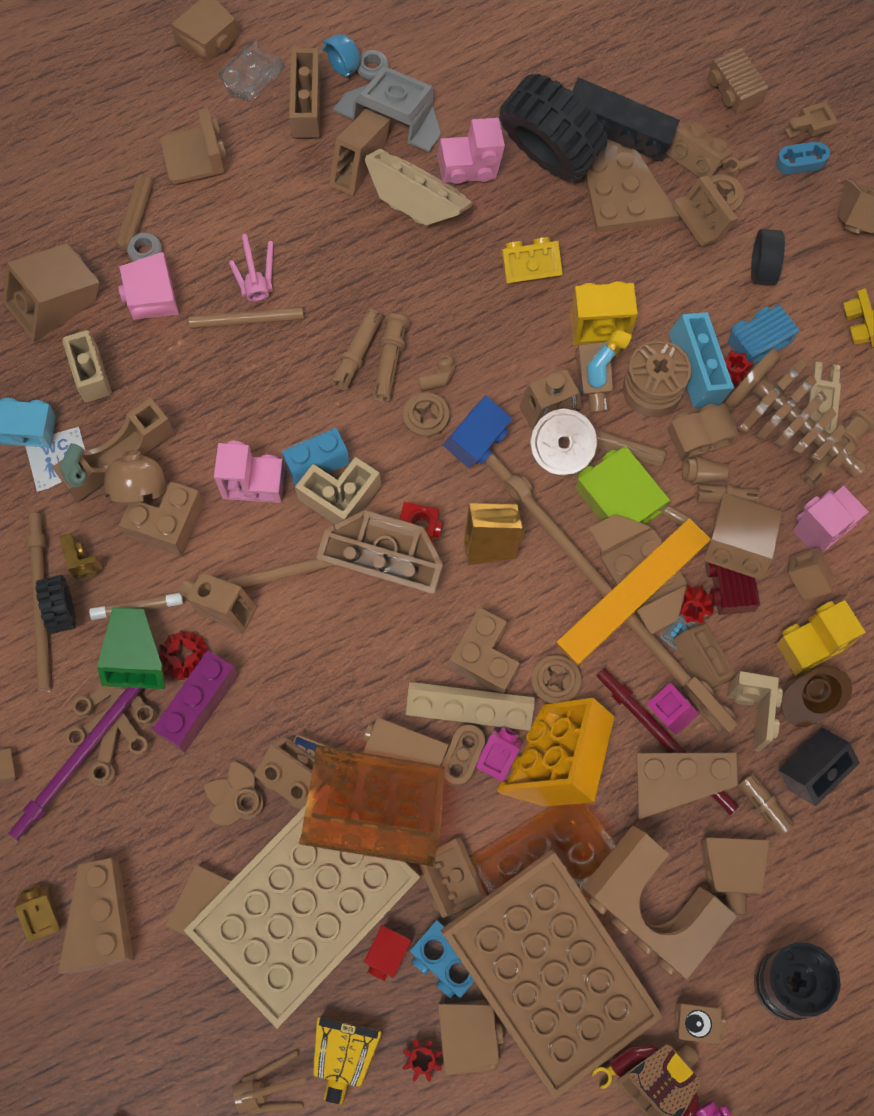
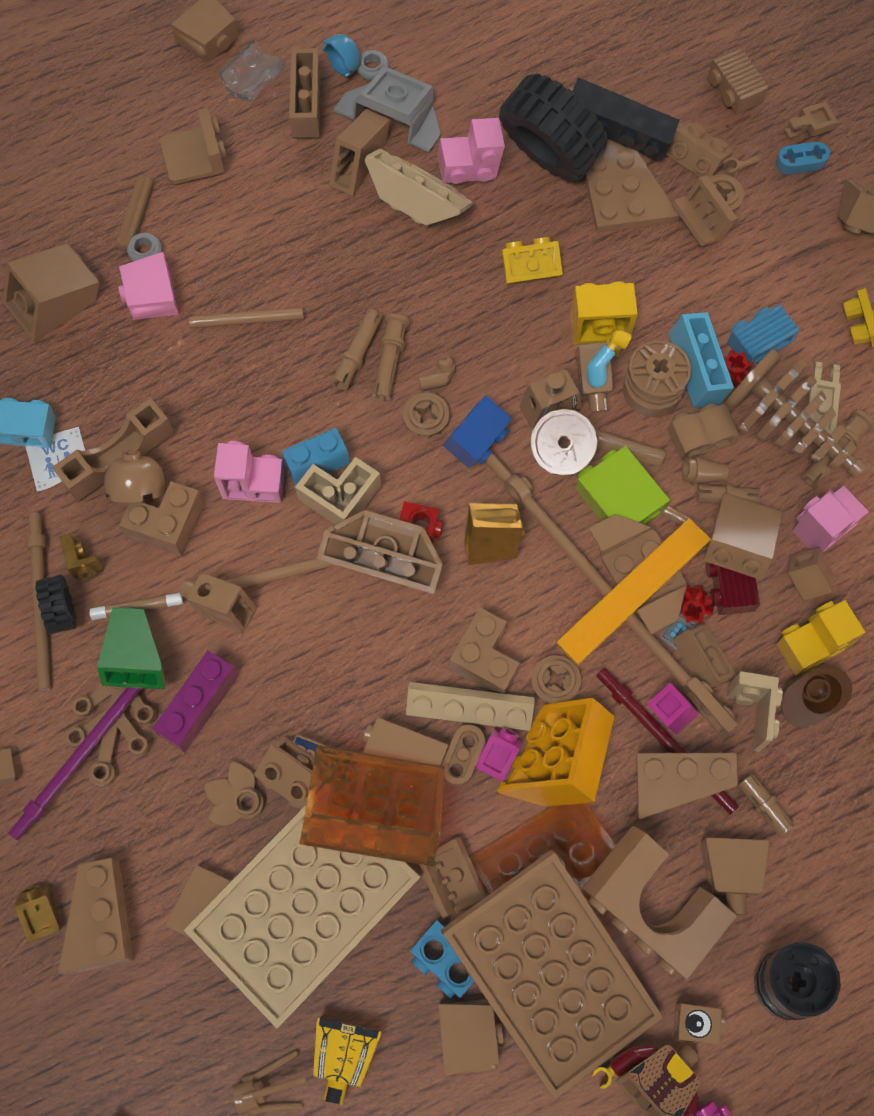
(70, 468): sand green arm -> none
(86, 366): tan brick -> none
(172, 665): red gear -> none
(255, 286): bright pink plant -> none
(386, 953): red brick -> none
(418, 1069): red gear -> none
(767, 257): black tyre -> none
(819, 766): black brick -> none

